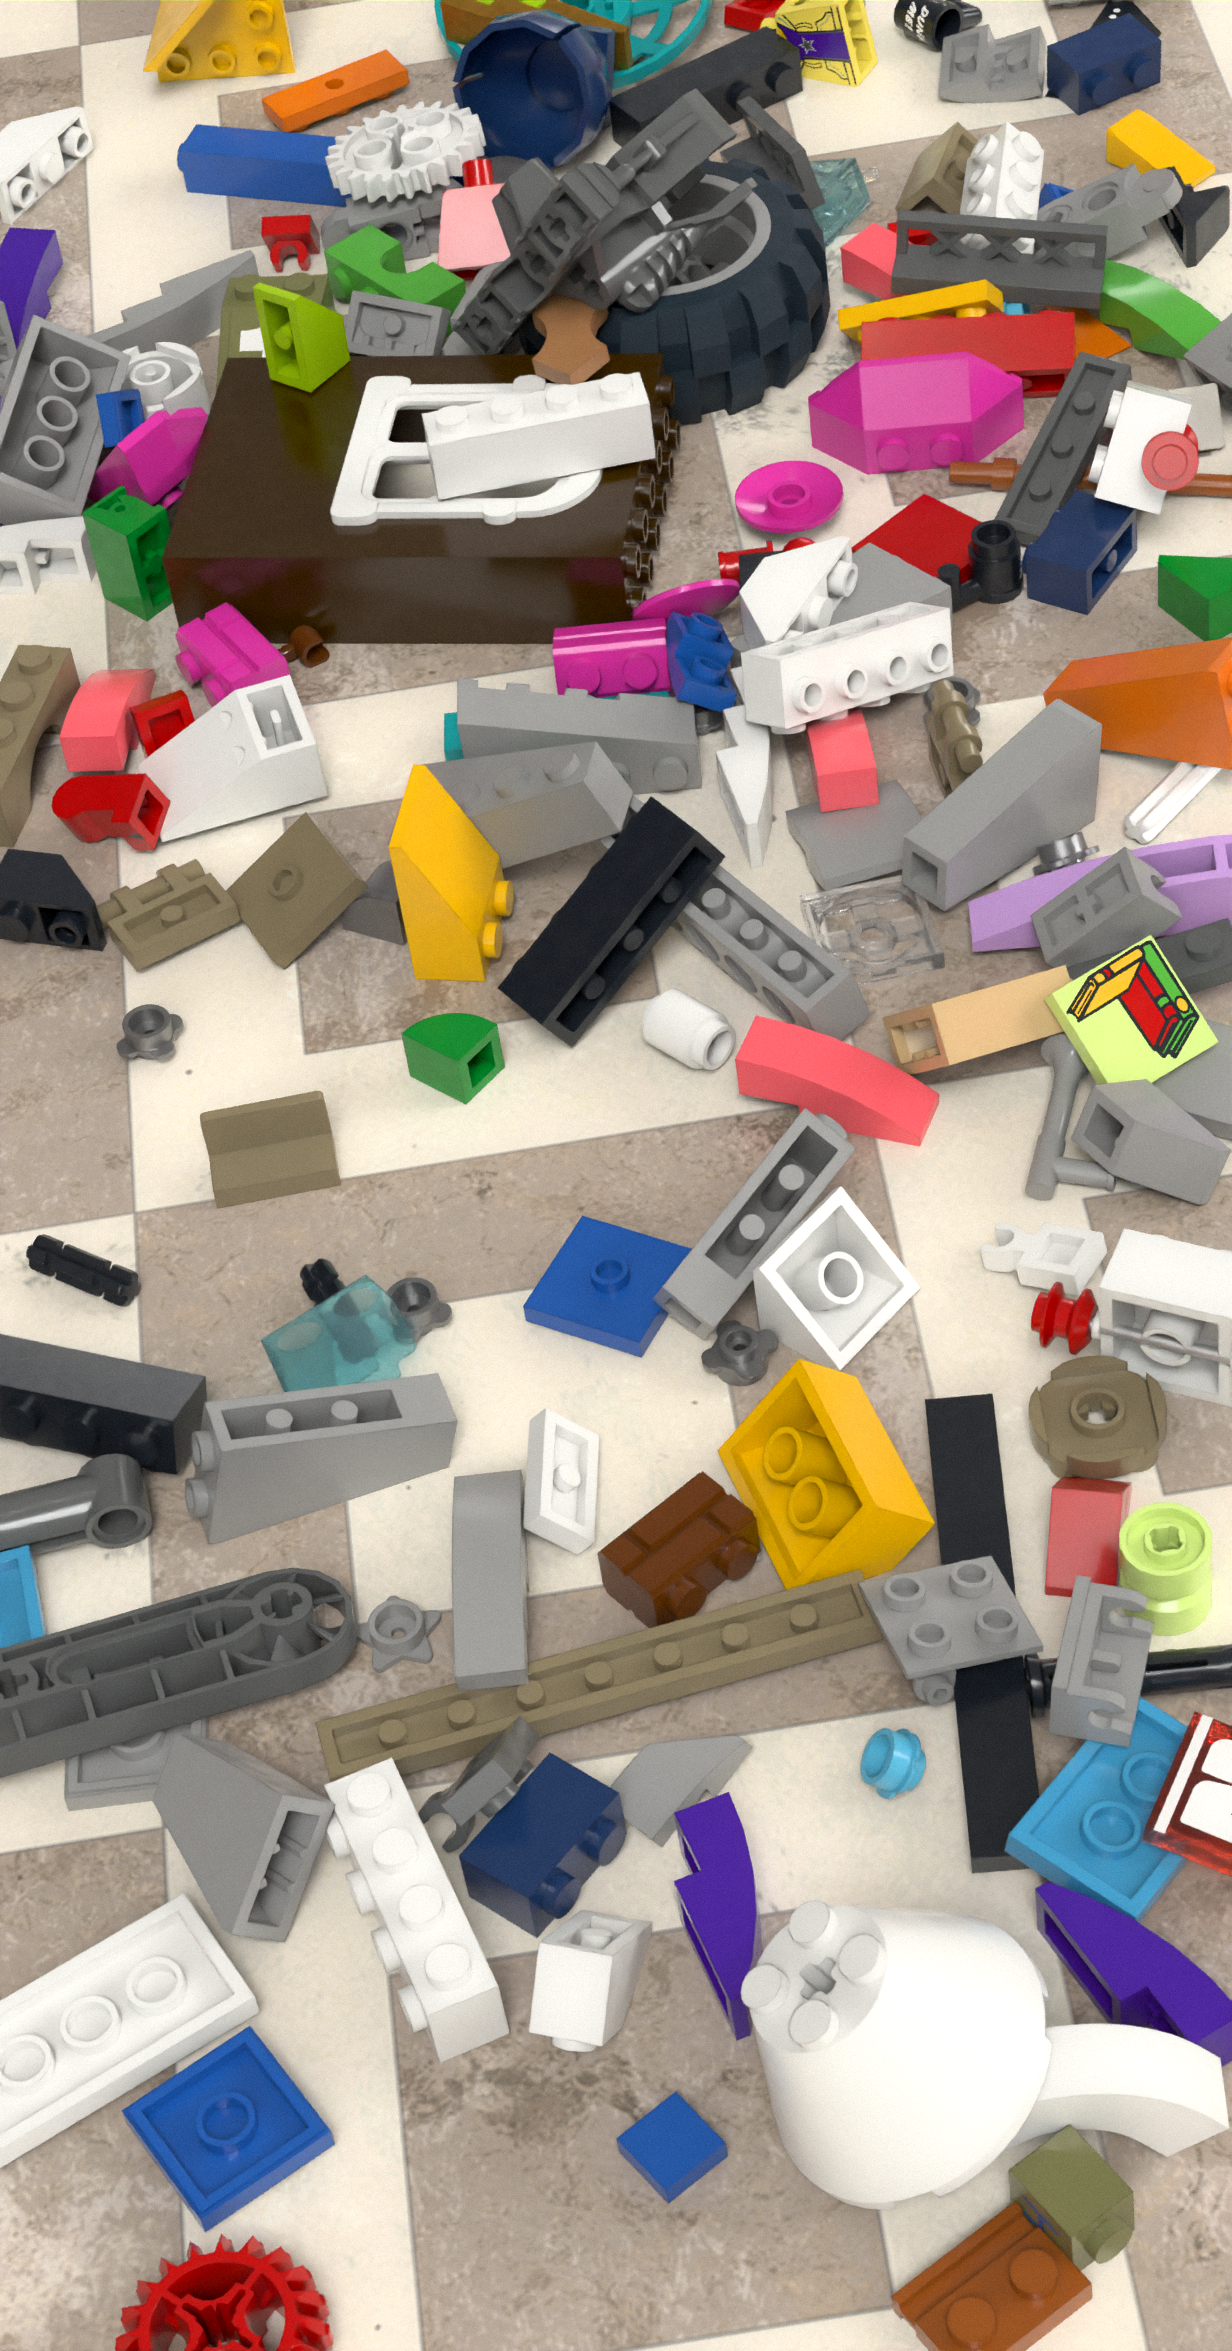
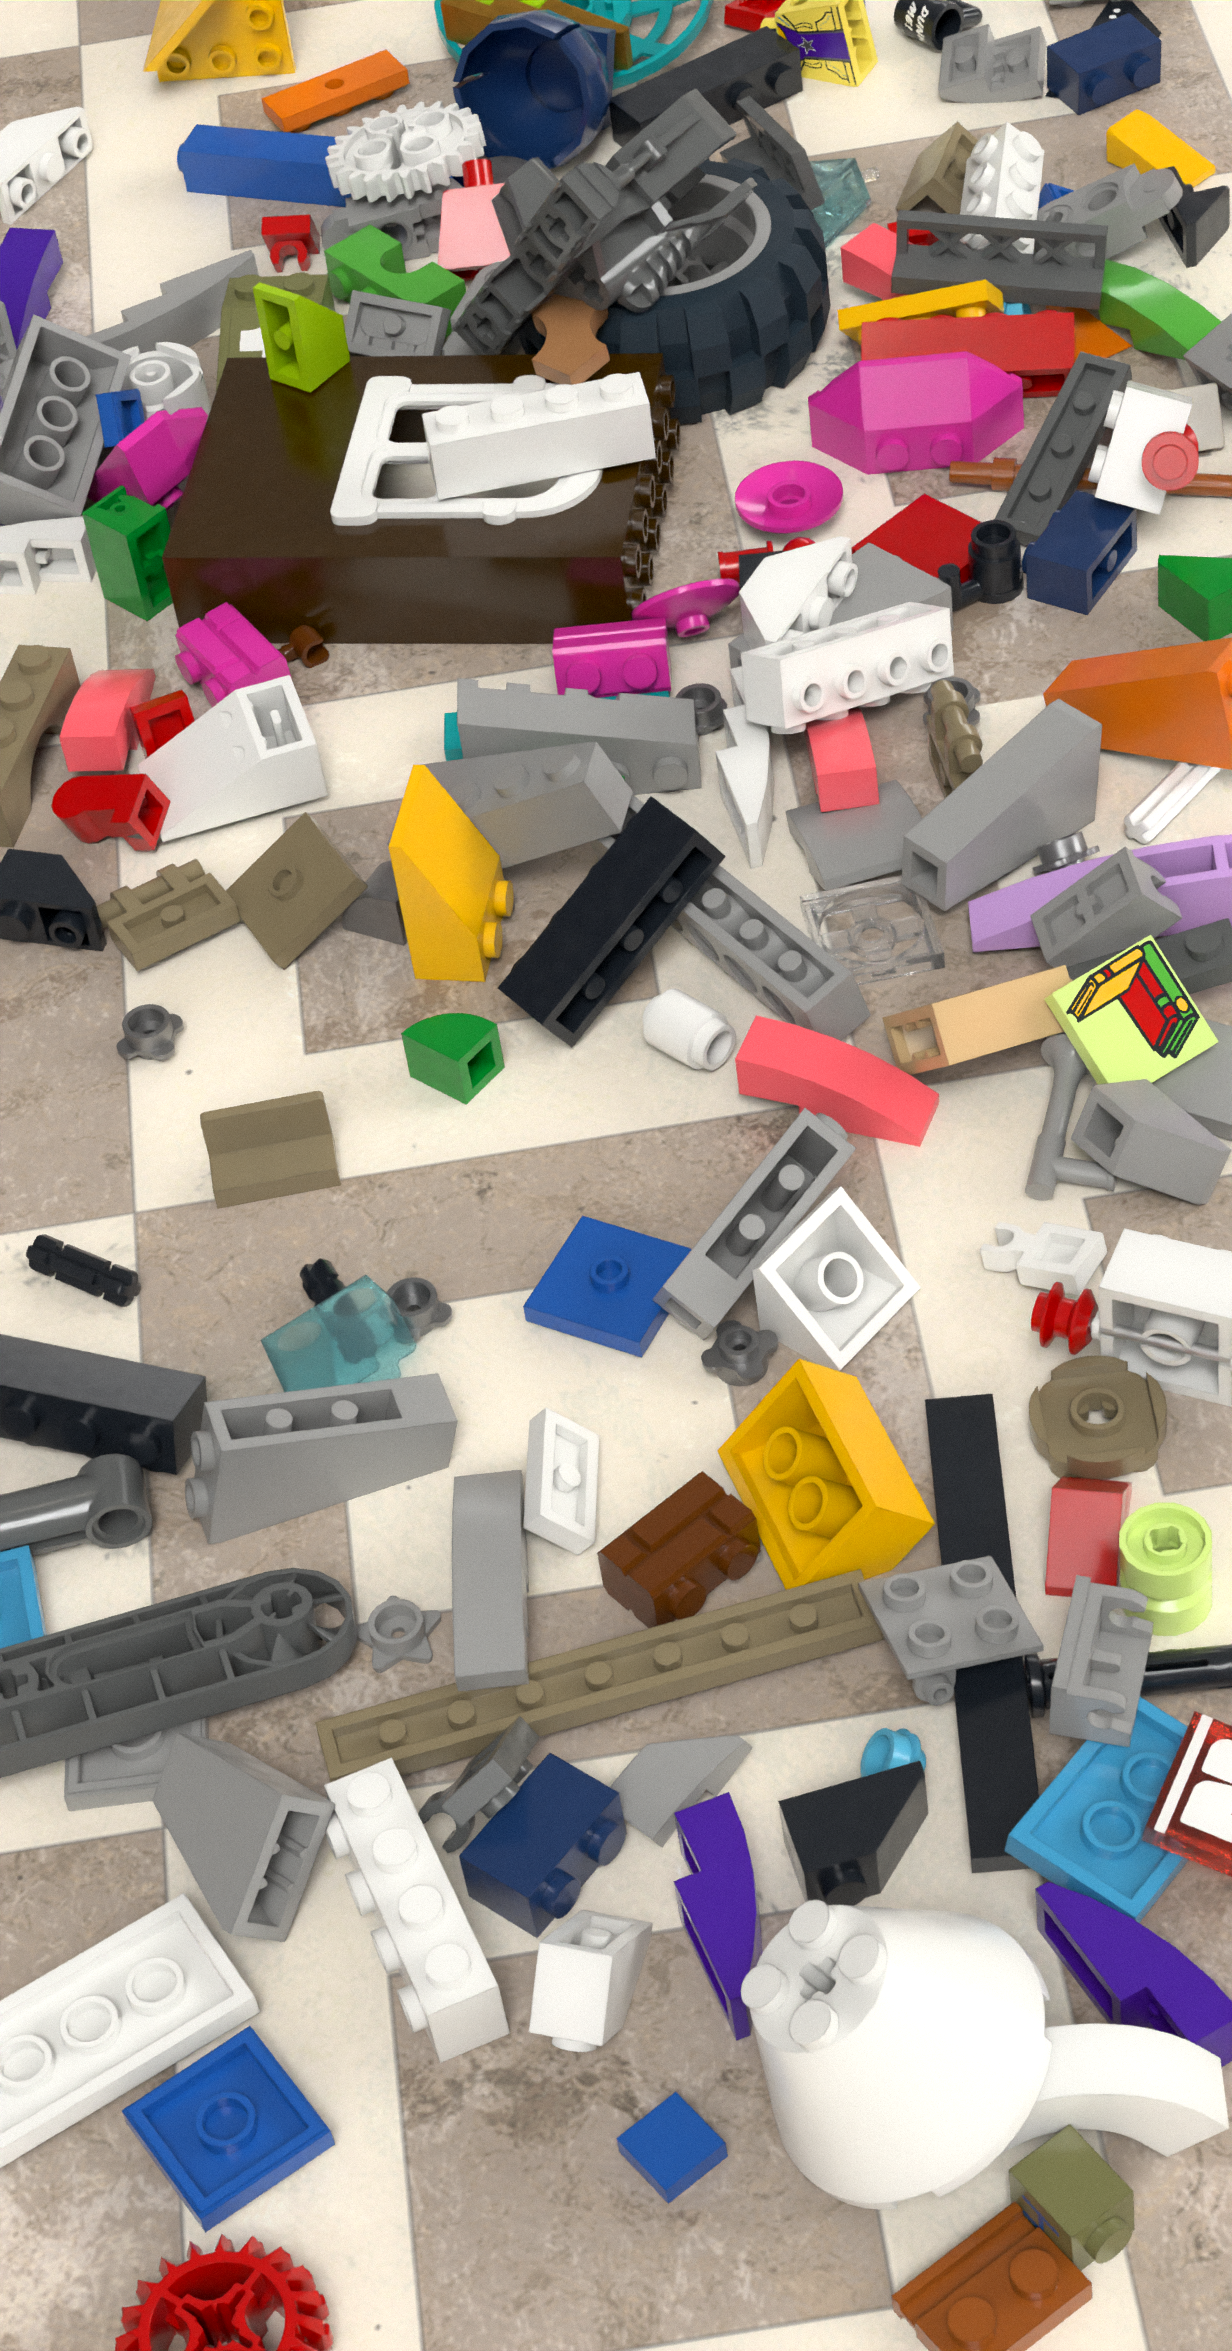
(698, 661): blue slope -> none
(853, 1833): none -> black slope

